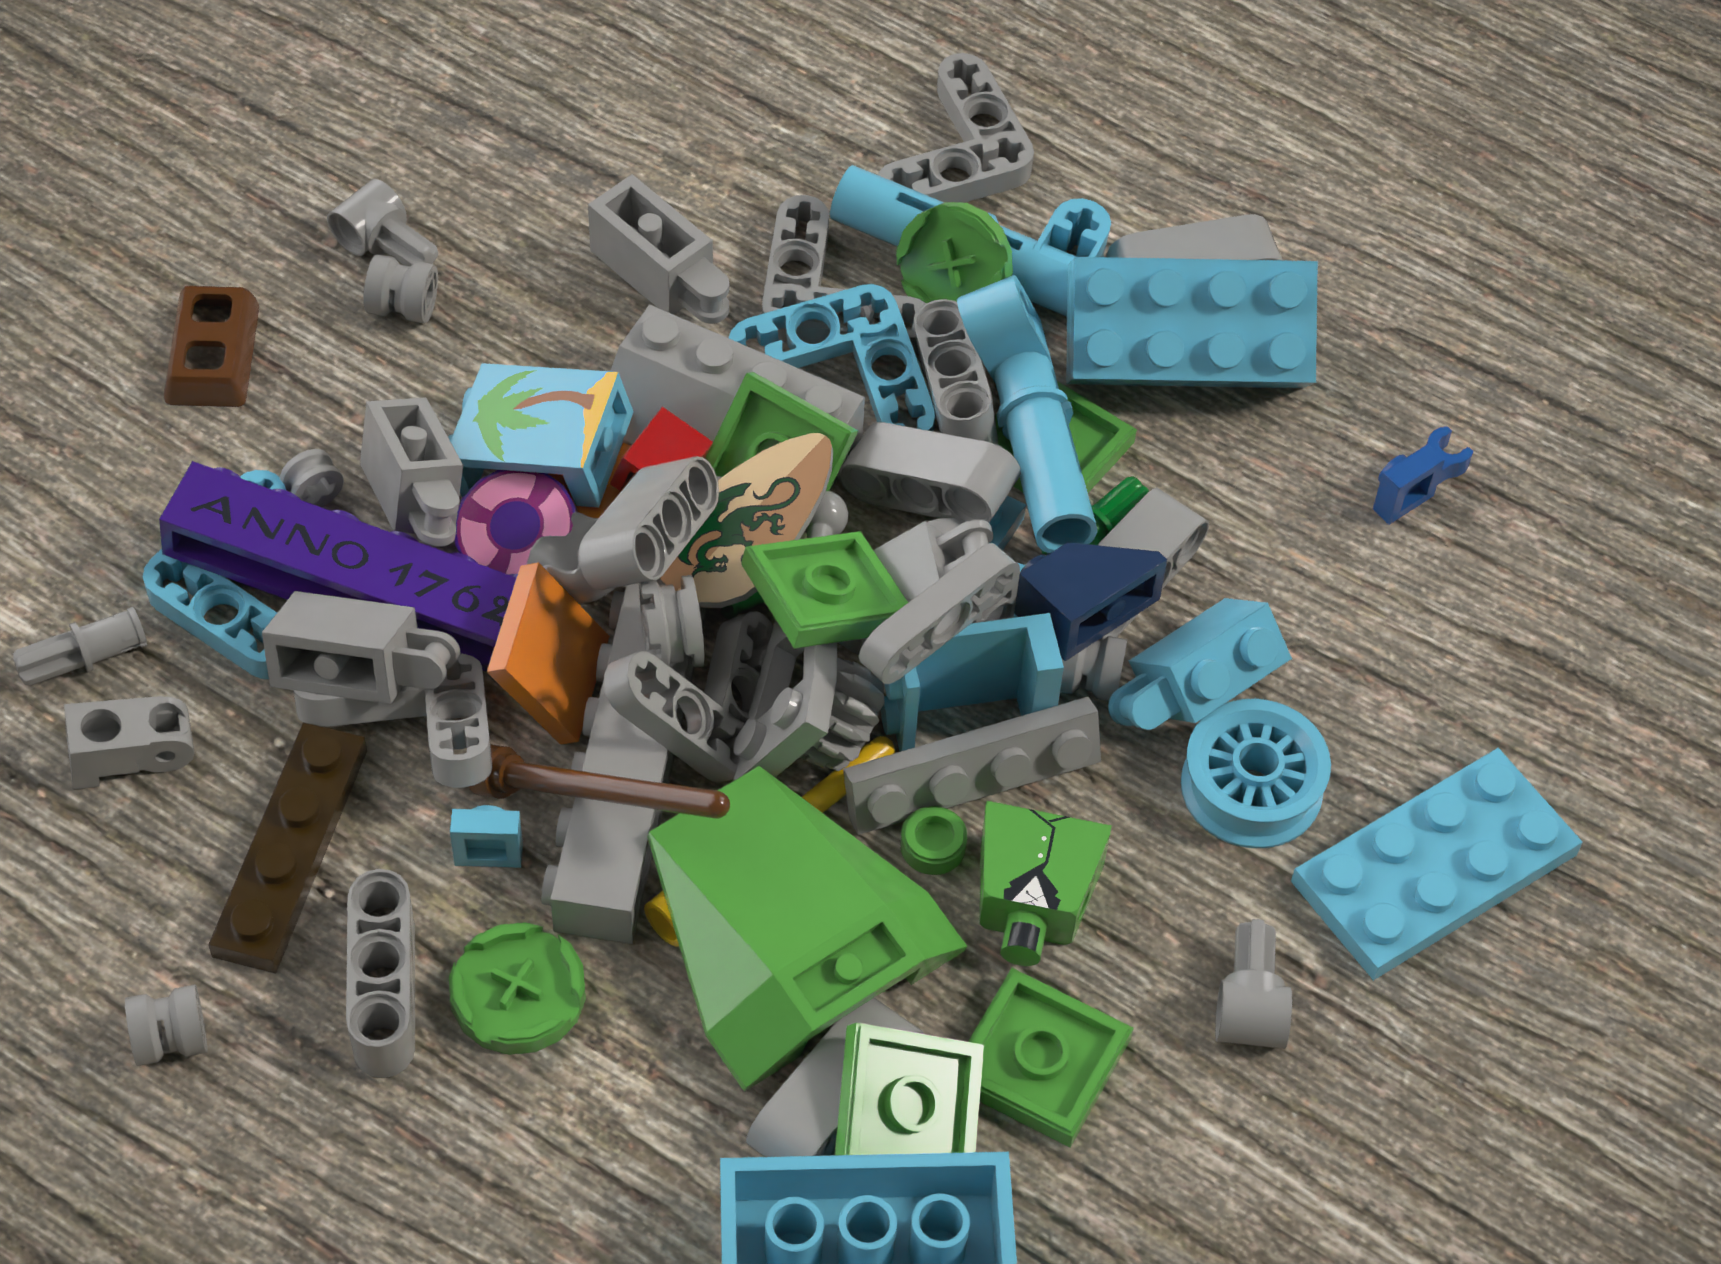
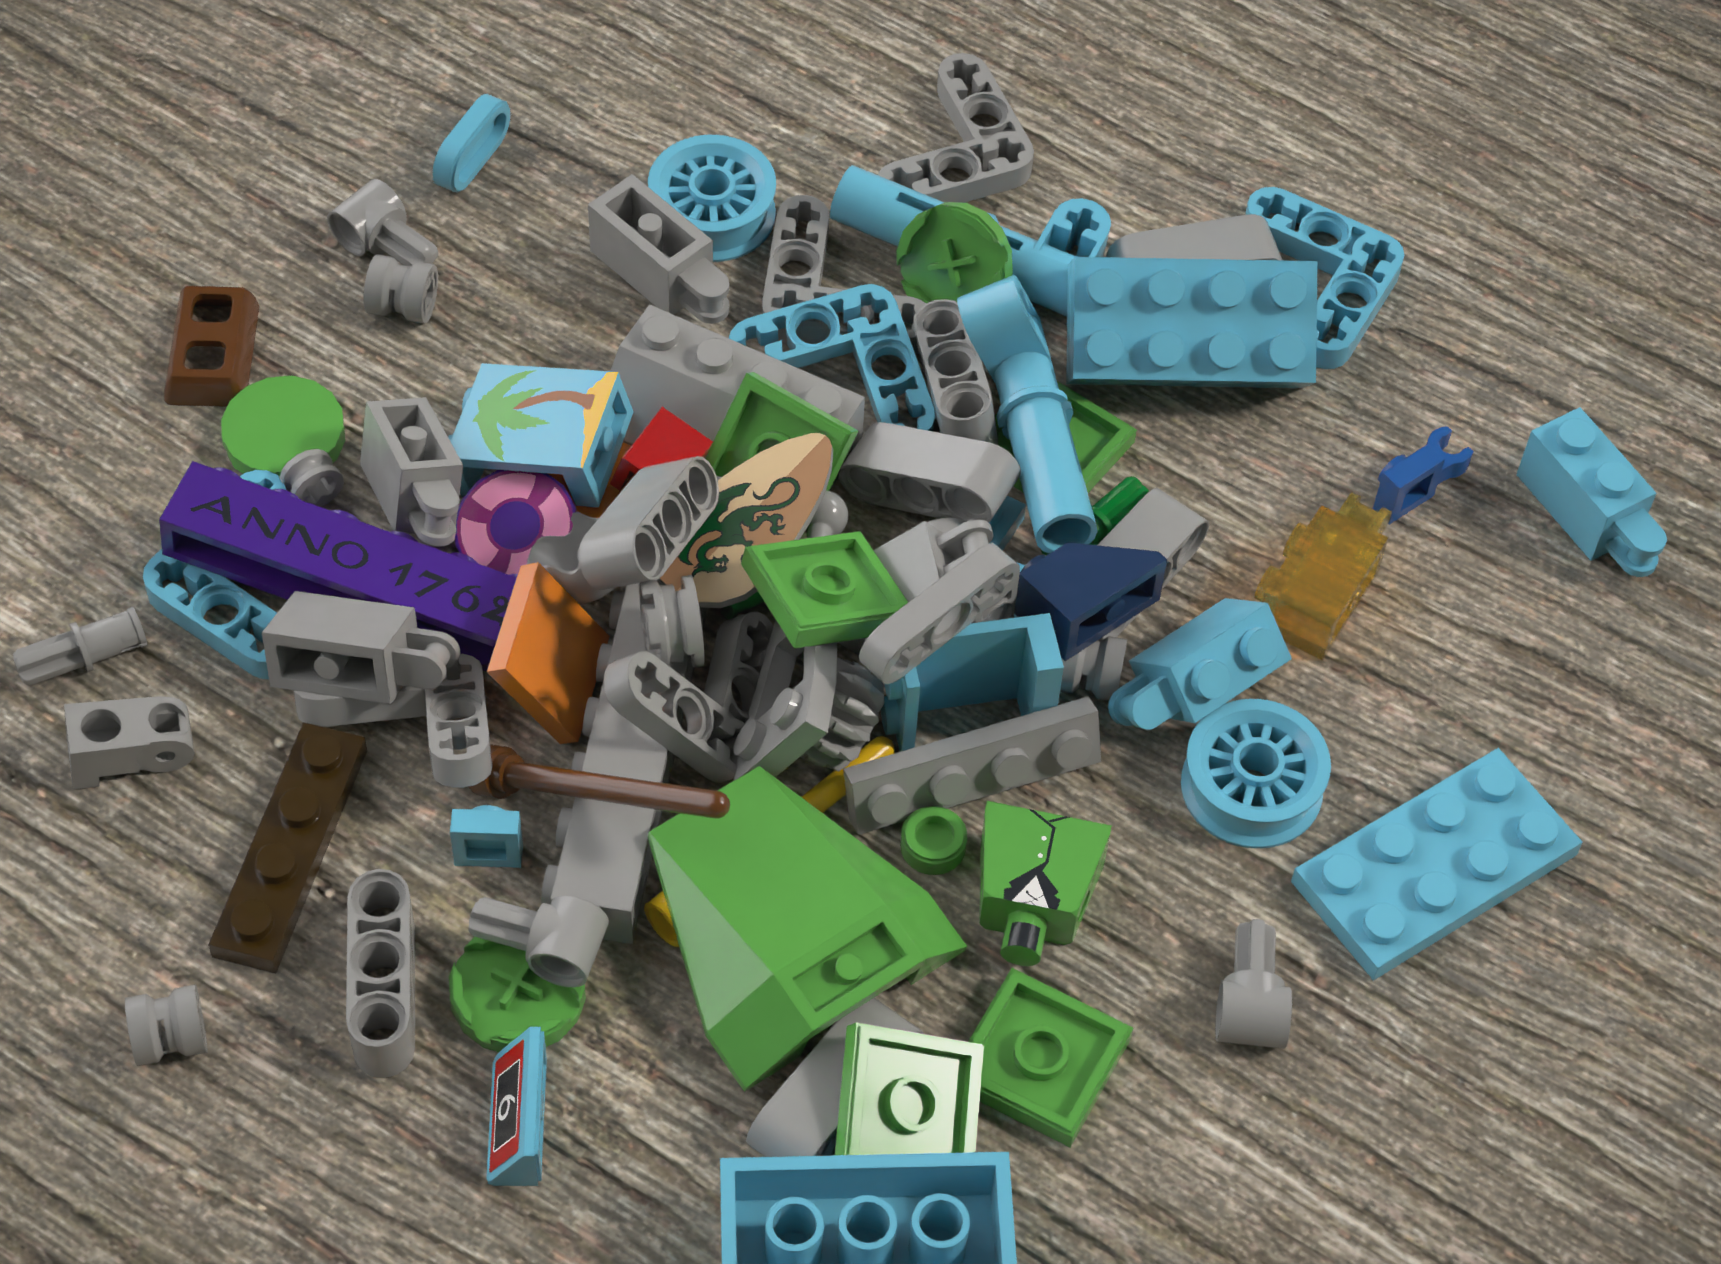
(279, 420): none -> bright green tile
(471, 143): none -> medium azure tile
(518, 1111): none -> medium azure slope
(557, 938): none -> light grey axle
(720, 189): none -> medium azure wheel
(1325, 574): none -> clear yellow brick
(1345, 261): none -> medium azure beam
(1593, 492): none -> medium azure brick

